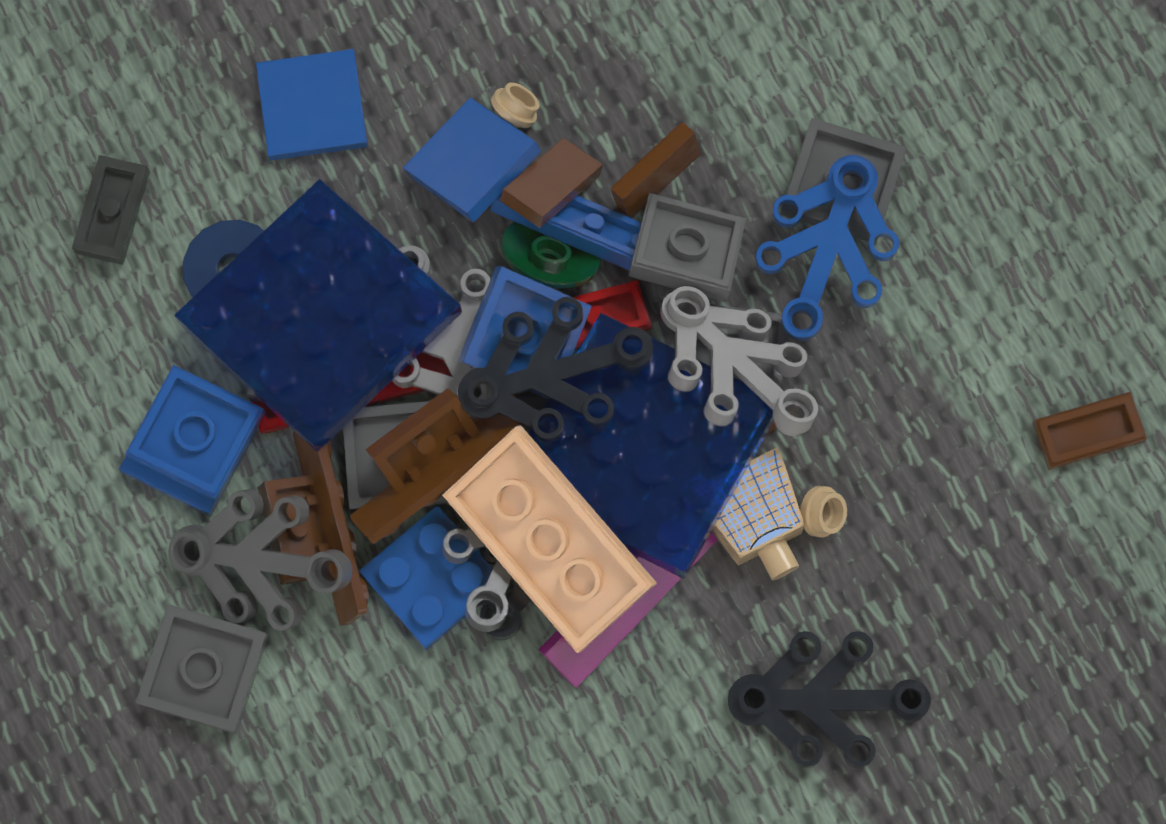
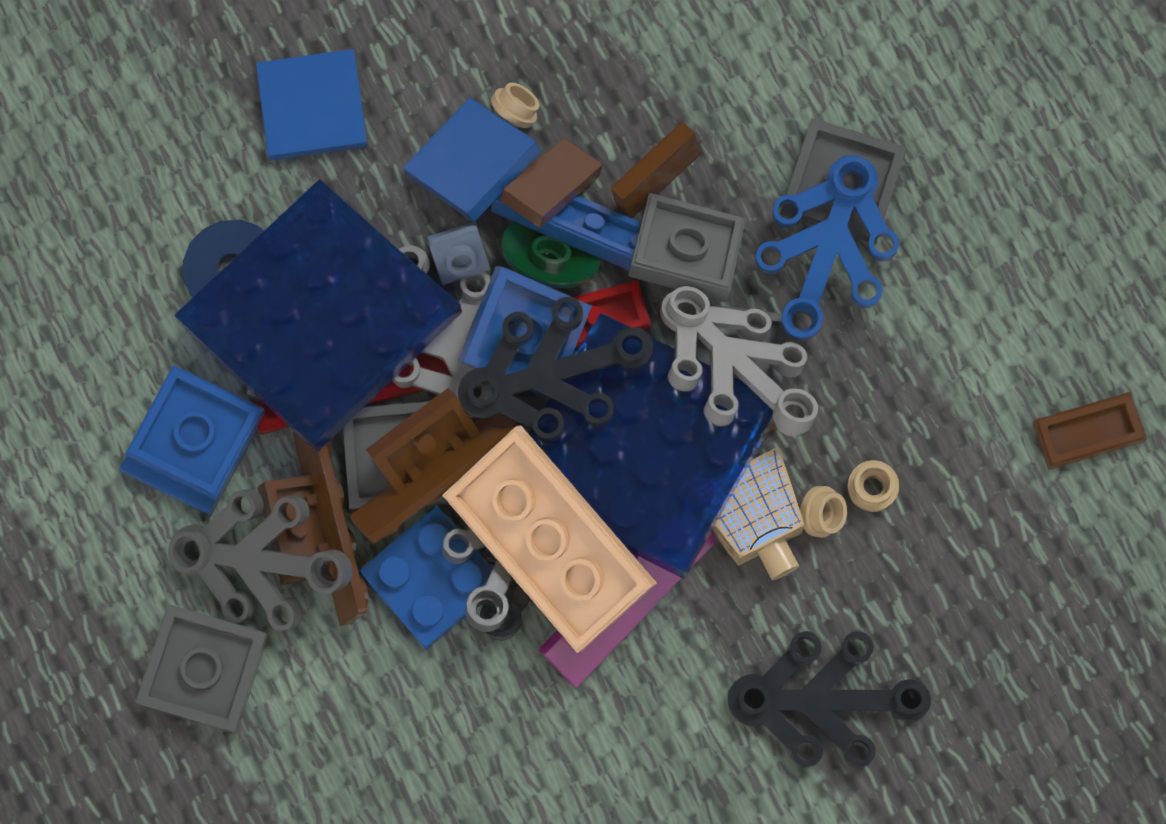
(111, 209): pearl dark grey plate -> none
(458, 253): none -> sand blue bracket
(884, 474): none -> tan plate

